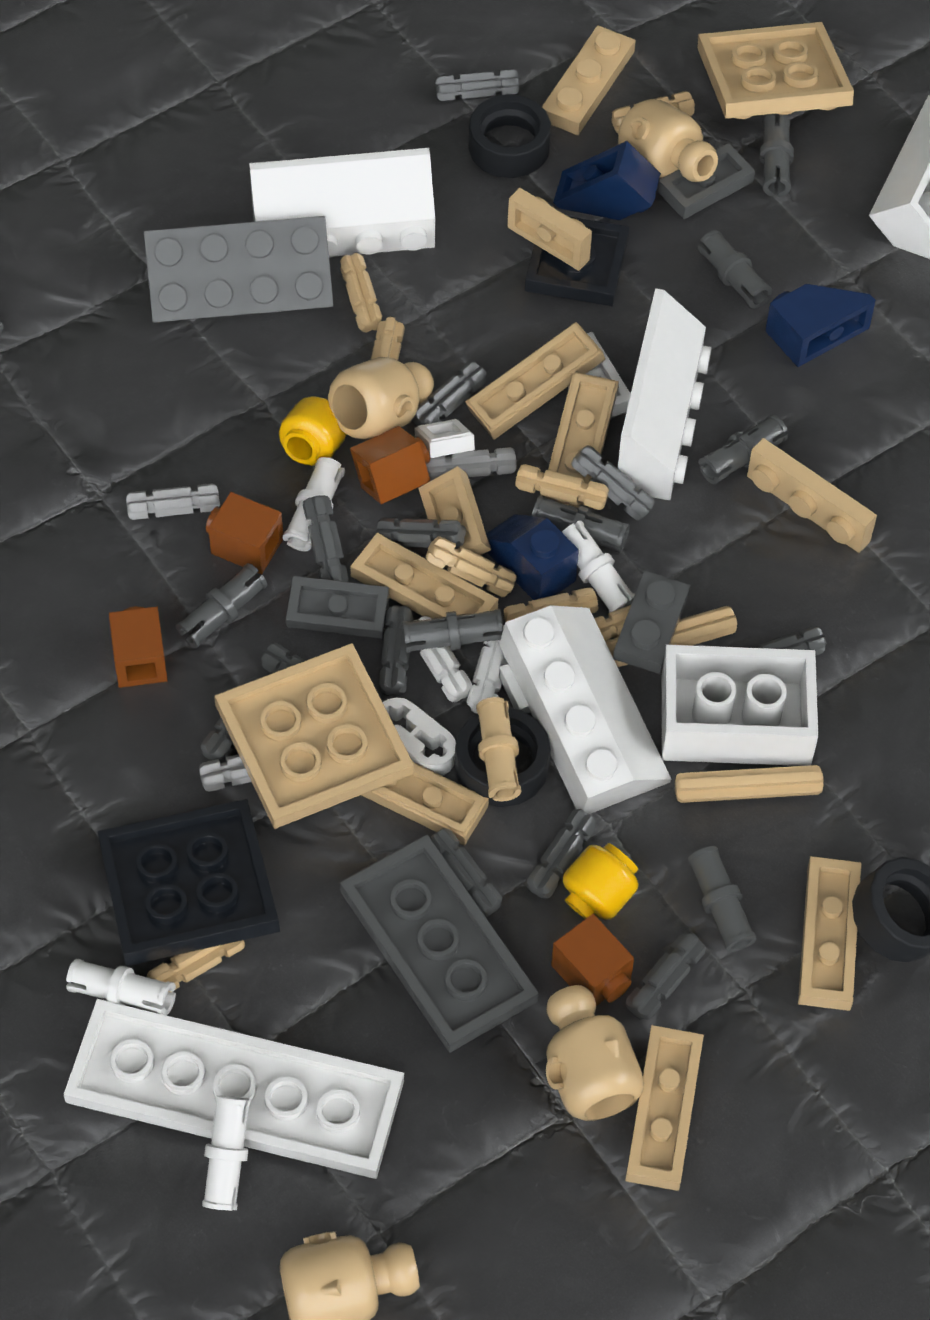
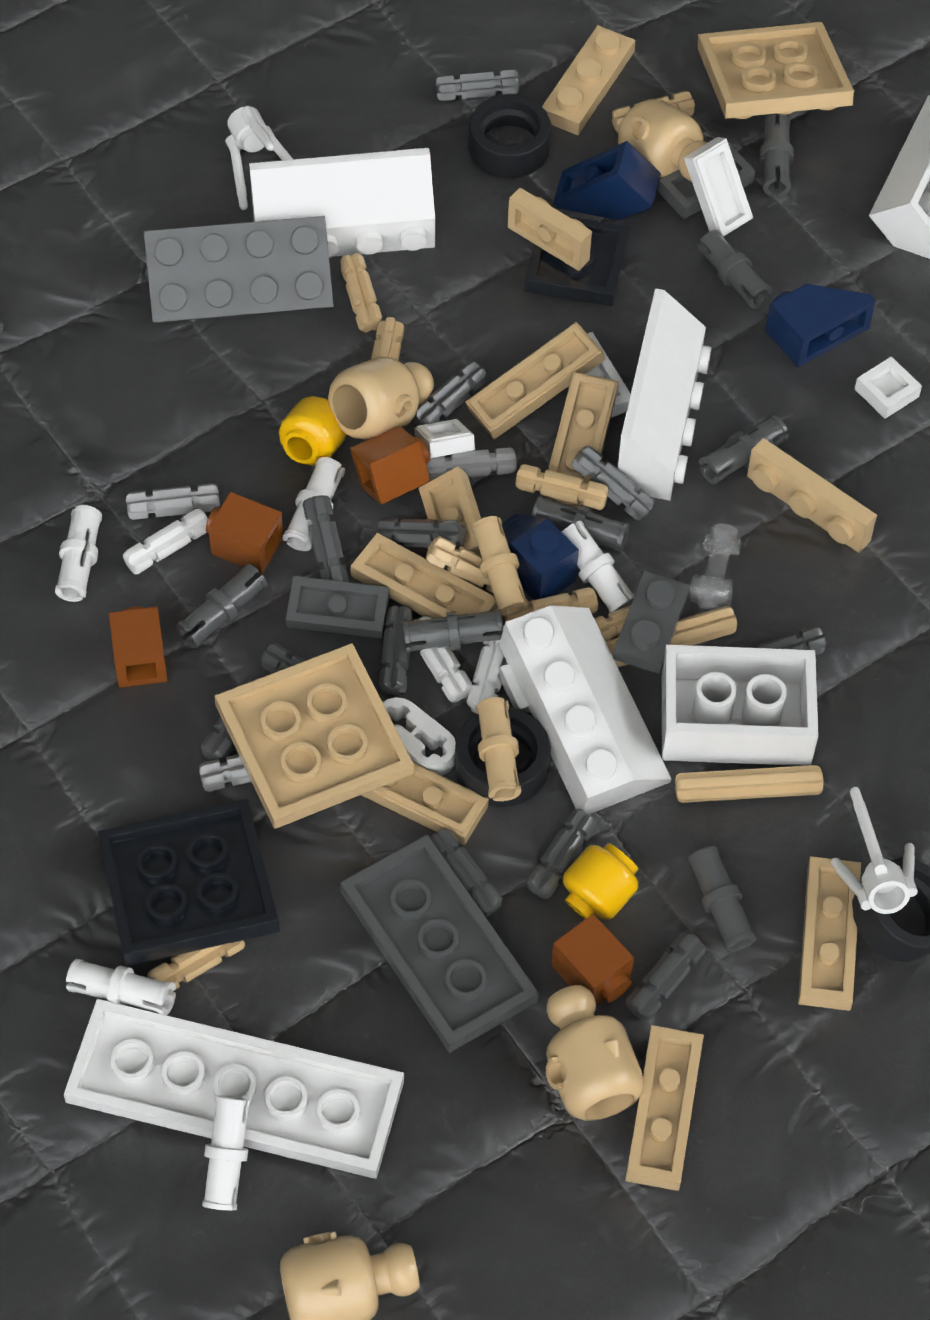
(78, 553): none -> white pin
(166, 541): none -> white axle
(250, 135): none -> white plant
(499, 565): none -> tan pin
(713, 588): none -> clear bar
(718, 186): none -> white tile
(884, 884): none -> white plant
(888, 387): none -> white plate

